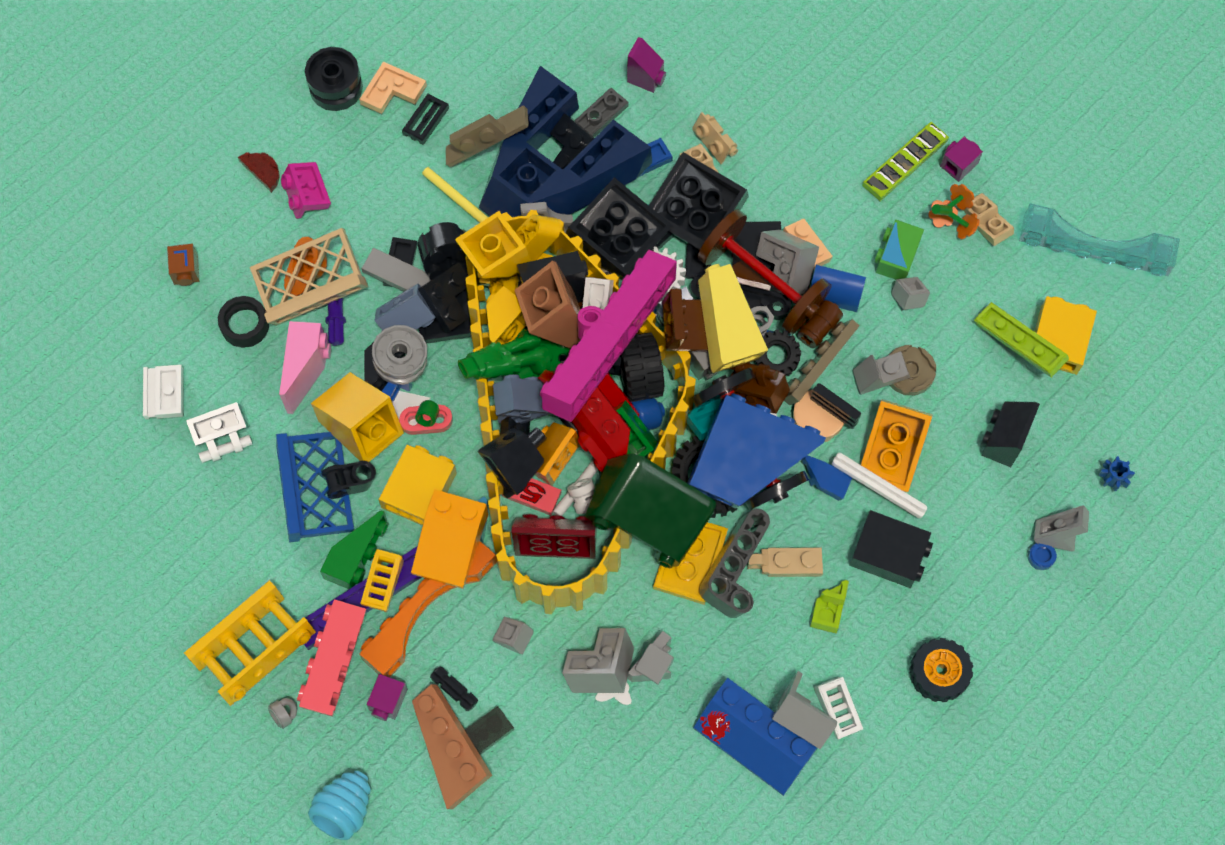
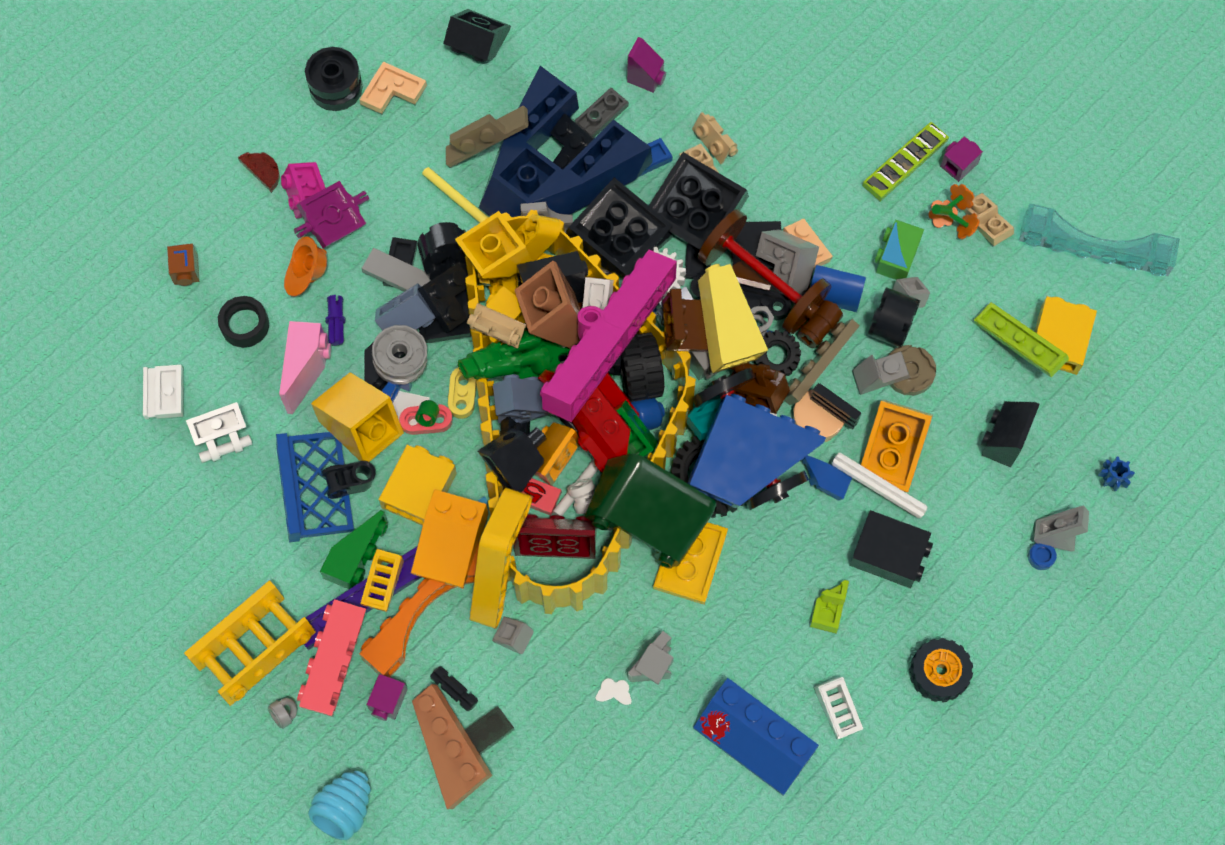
(309, 299): tan fence -> none
(331, 214): none -> magenta plate
(416, 135): black tile -> none
(461, 395): none -> light yellow plate
(475, 35): none -> black slope
(495, 557): none -> yellow beam
(497, 325): none -> tan hinge
(604, 668): light grey panel -> none
(738, 559): dark grey beam -> none
(788, 562): tan hinge -> none
(801, 717): light grey panel -> none
(894, 317): none -> black brick

